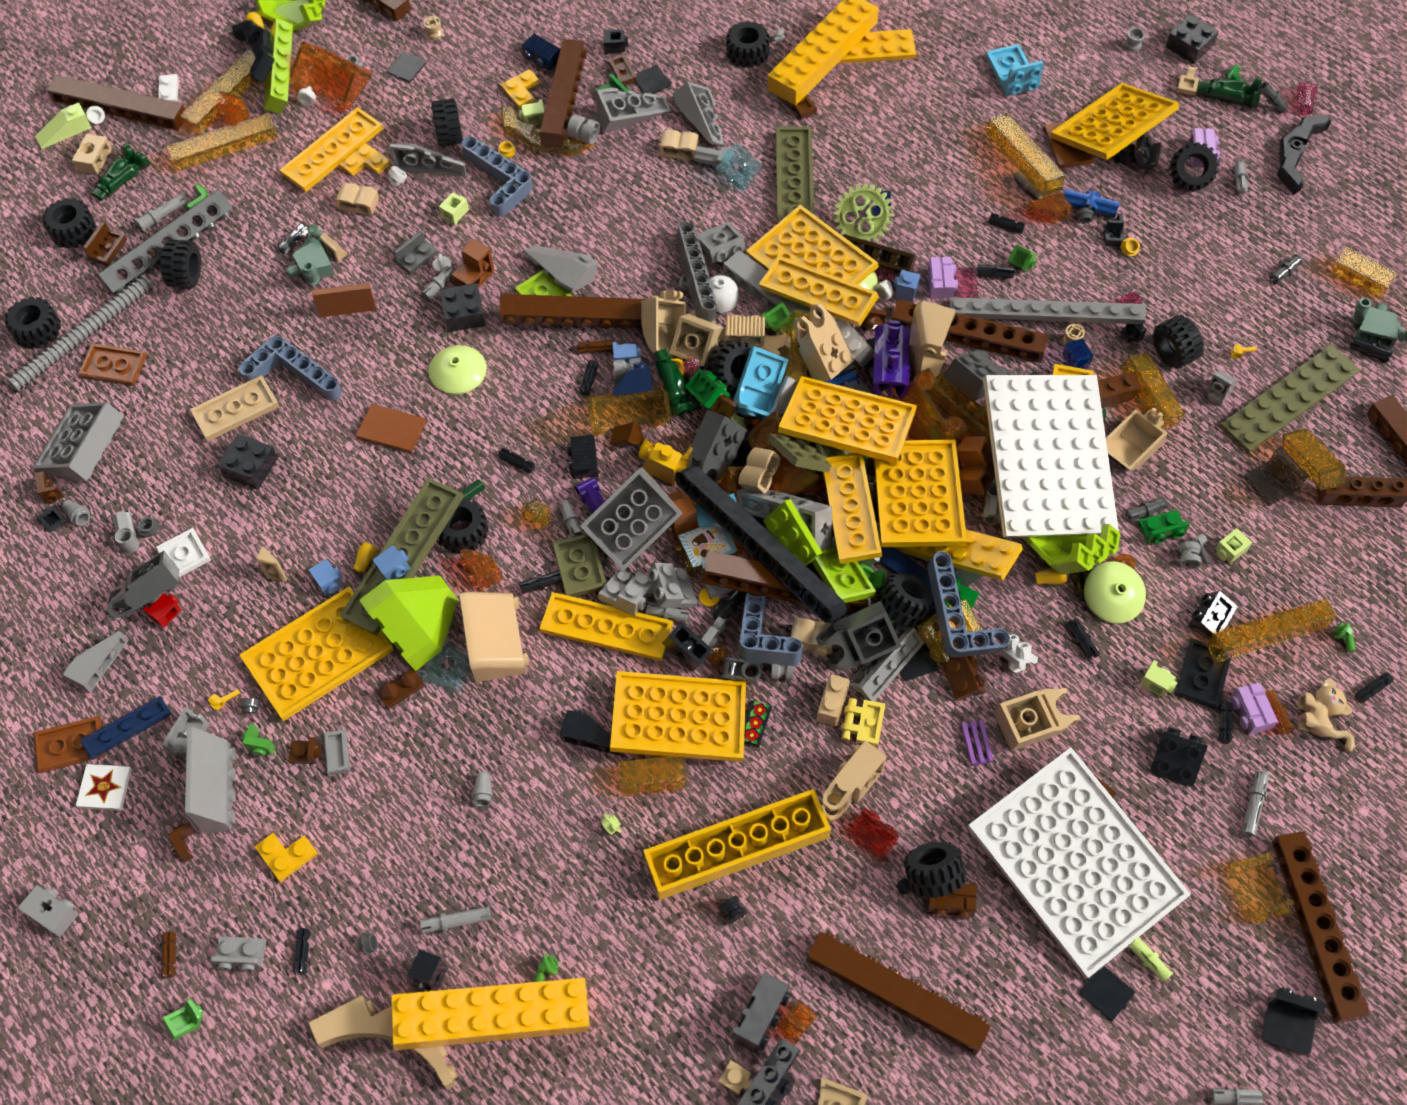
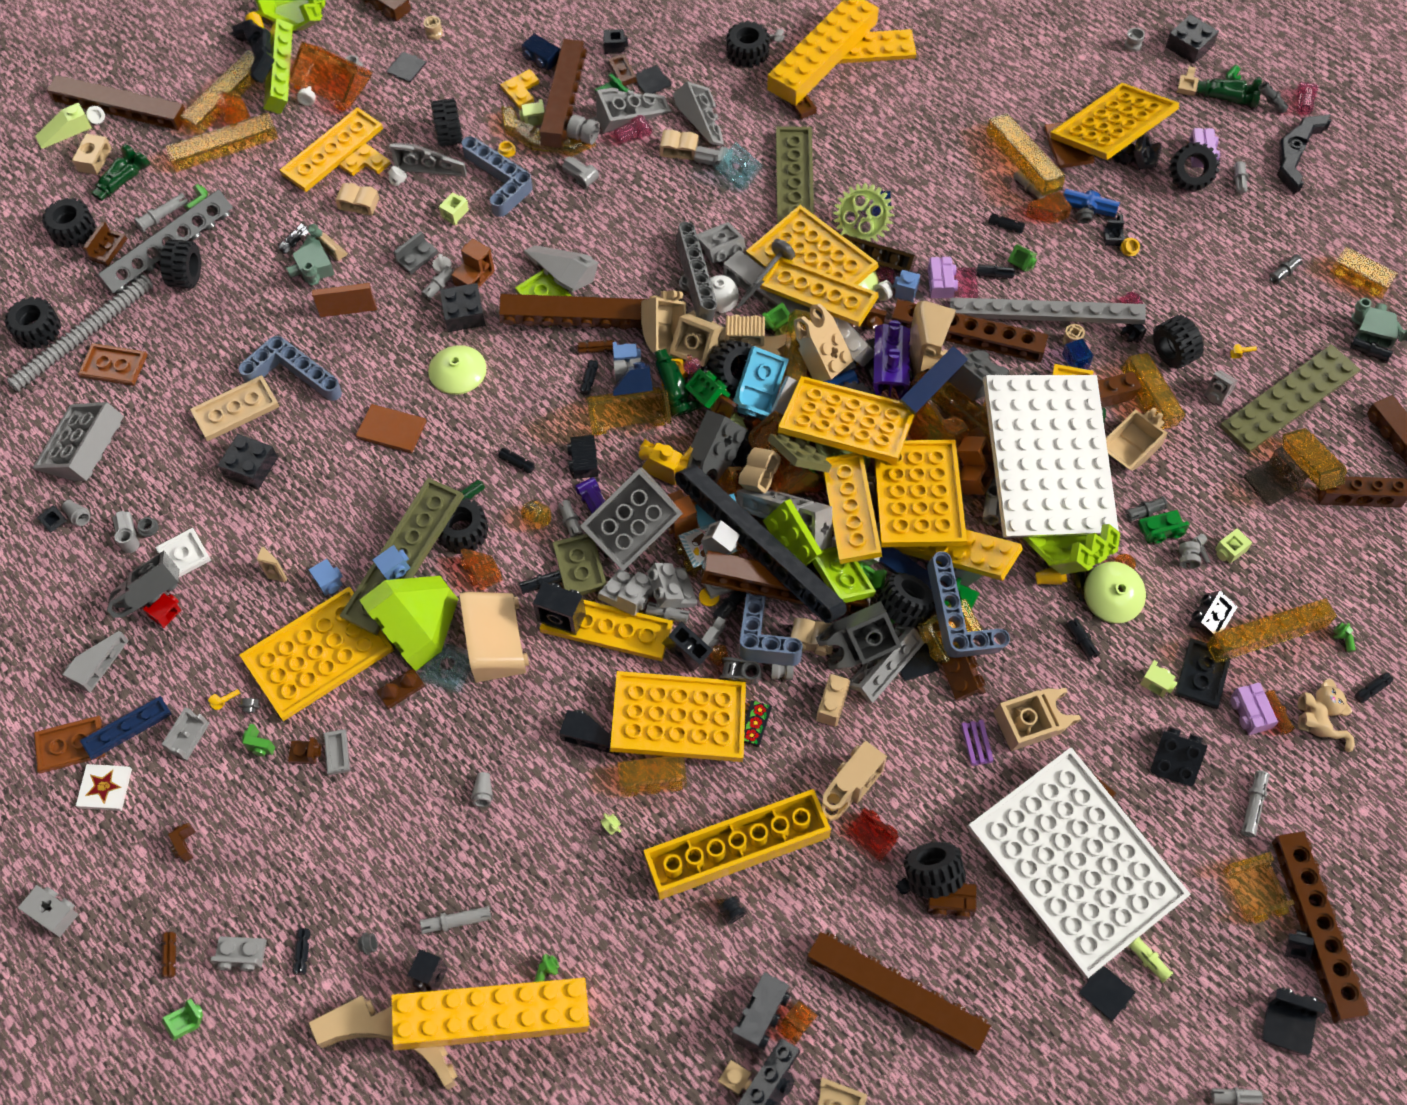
(46, 489): reddish brown bracket -> none
(168, 87): white plate -> none
(209, 781): light grey slope -> none
(285, 861): yellow plate -> none
(365, 557): yellow cone -> none
(559, 607): none -> black brick
(583, 174): none -> light grey piece
(626, 434): reddish brown tile -> none
(636, 129): none -> clear pink piece
(720, 538): none -> light grey slope
(780, 249): none -> dark grey piece
(870, 721): light yellow plate -> none
(933, 380): none -> dark blue tile
(1014, 70): medium azure bracket -> none
(1018, 654): white hips -> none
(1225, 722): black axle -> none
(1299, 946): none -> black tile

